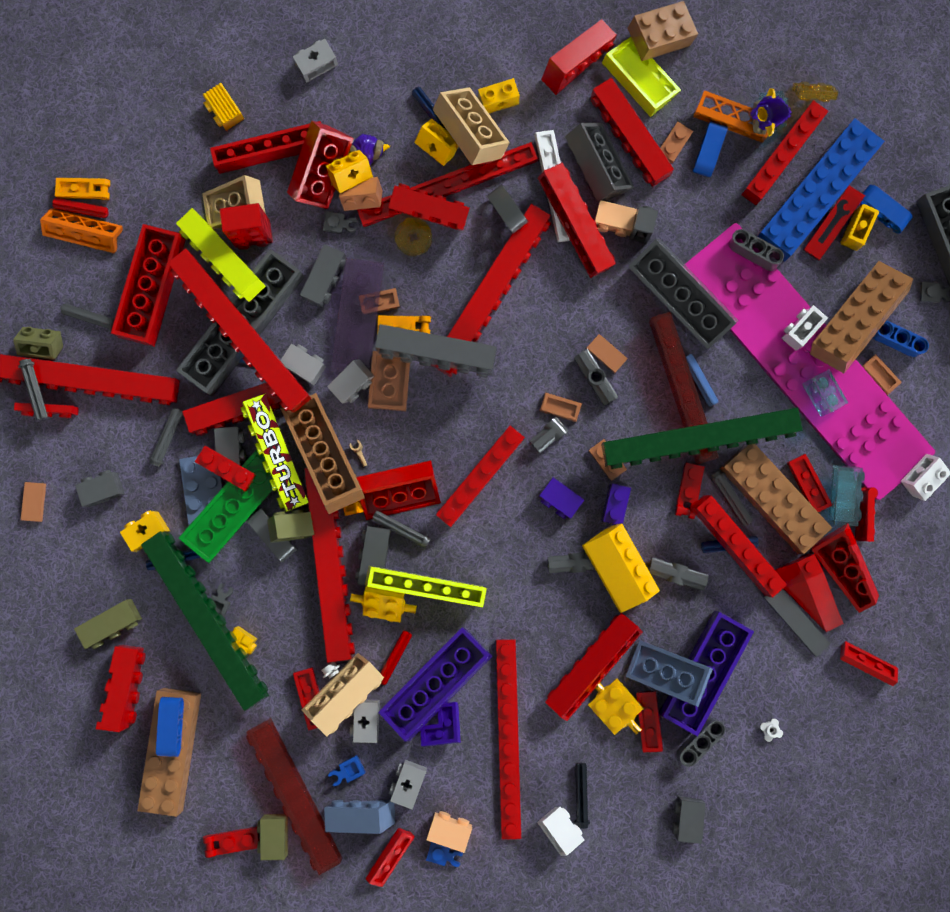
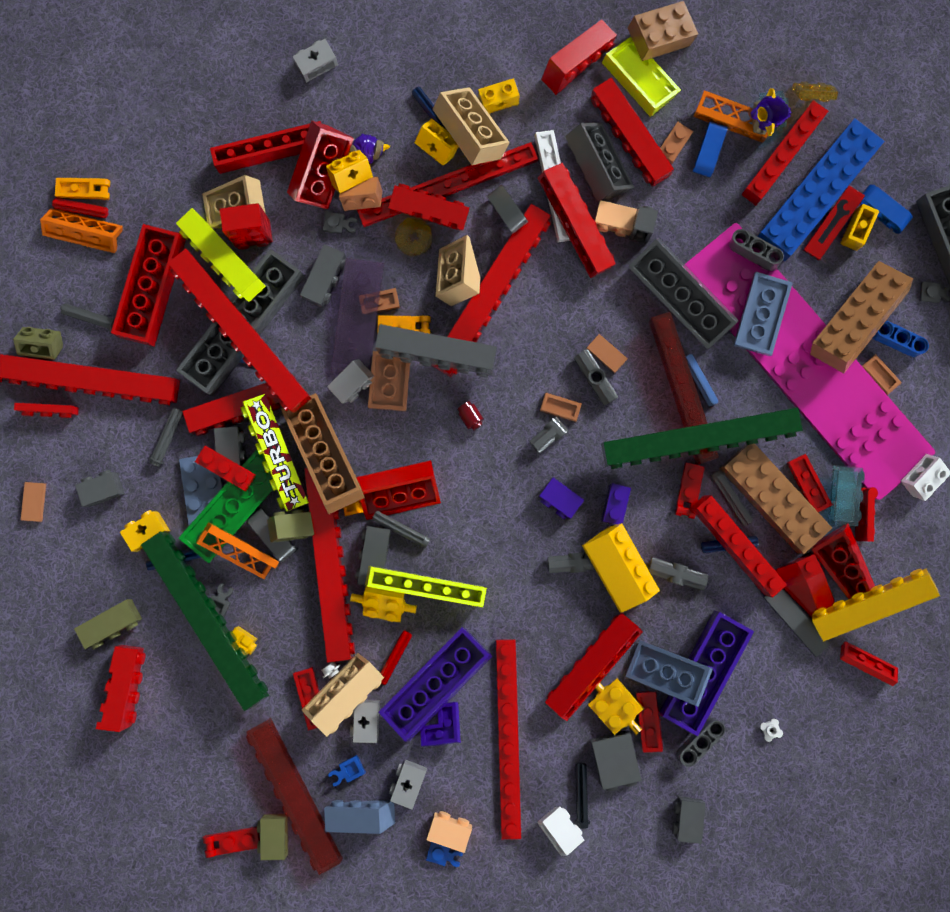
(33, 389): dark grey axle -> none
(165, 776): medium nougat brick -> none
(169, 726): blue beam -> none
(223, 107): yellow brick -> none
(237, 543): none -> orange fence
(303, 364): light grey brick -> none
(359, 453): tan hand -> none
(390, 857): red plate -> none
(457, 272): none -> tan slope
(470, 416): none -> dark red brick
(480, 476): red brick -> none
(597, 454): nougat plate -> none
(616, 760): none -> dark grey brick
(763, 314): none -> sand blue plate
(804, 328): white brick -> none
(825, 393): clear light blue bracket -> none
(875, 604): none -> yellow brick

